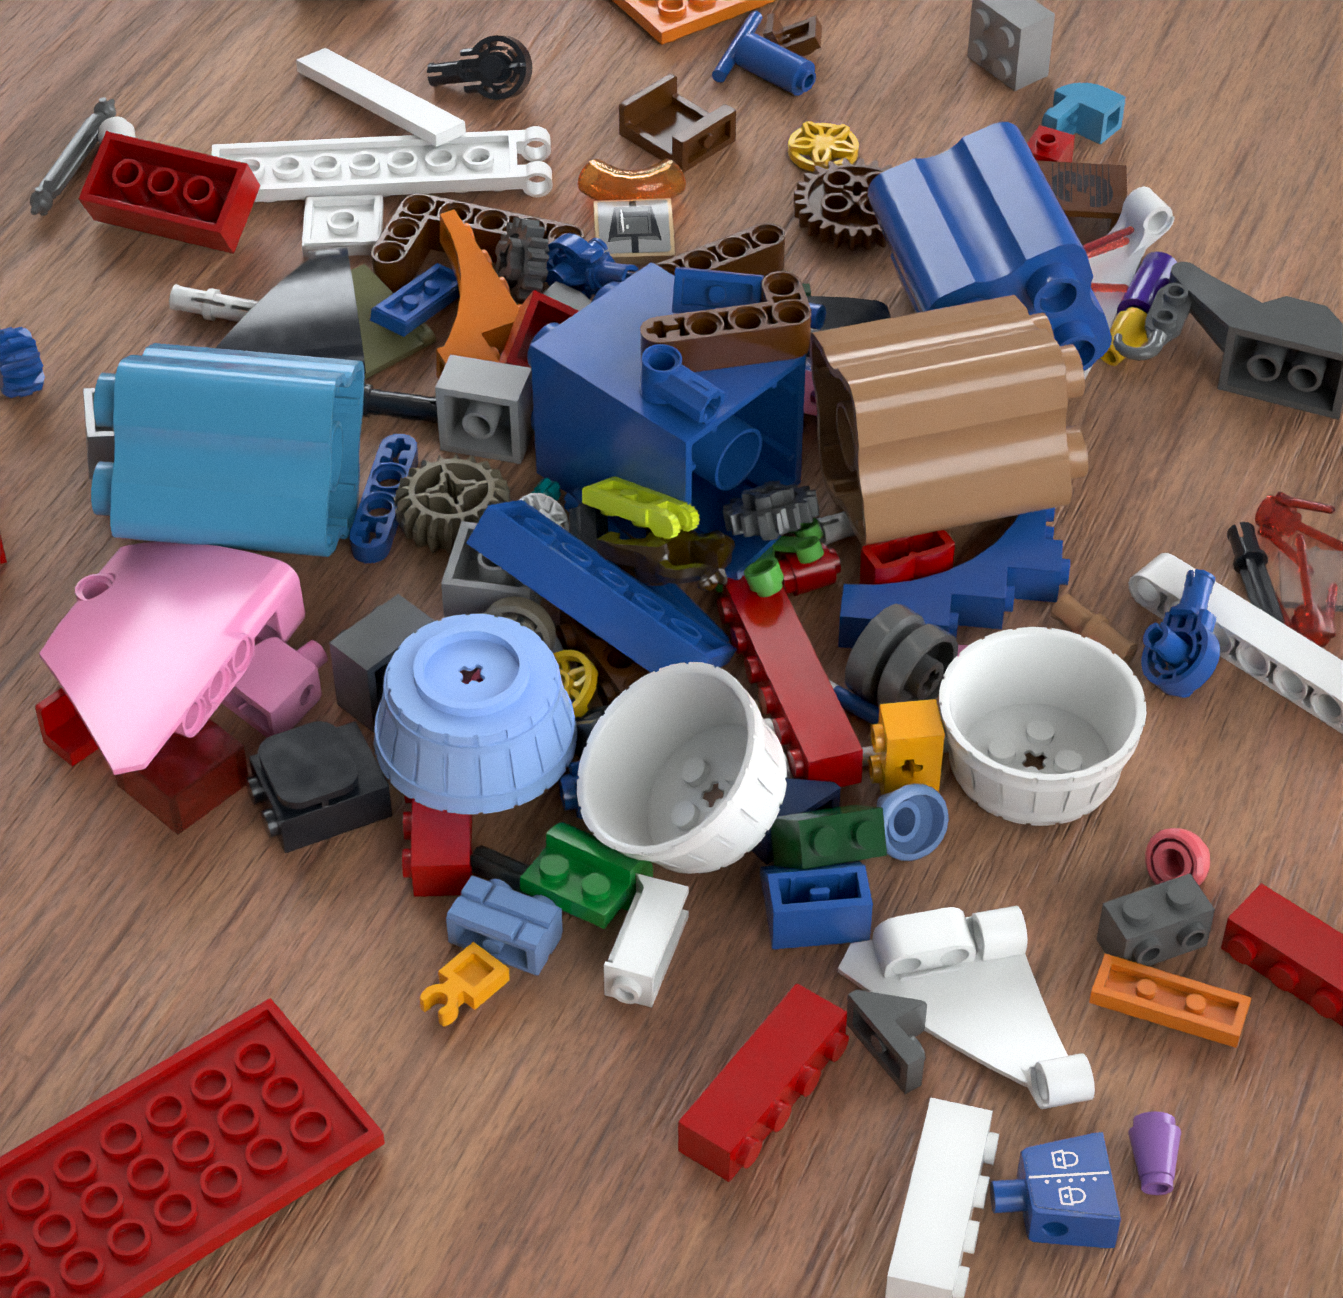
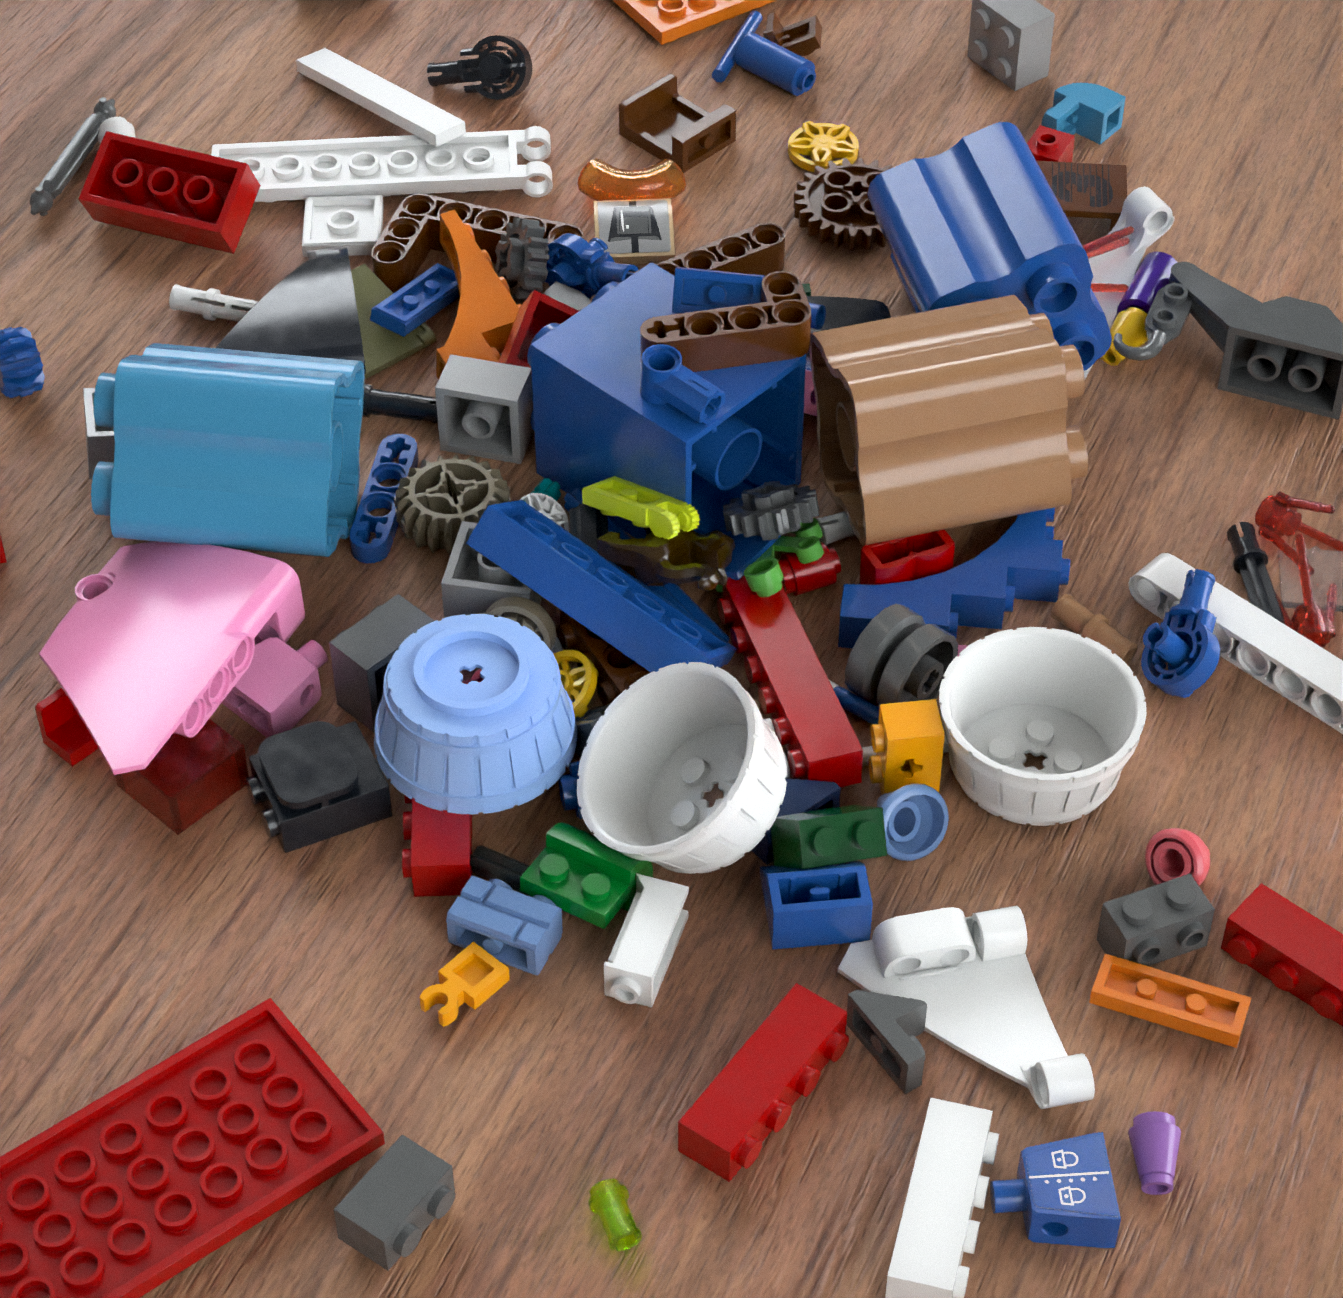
(395, 1203): none -> dark grey brick
(610, 1202): none -> clear neon green pin

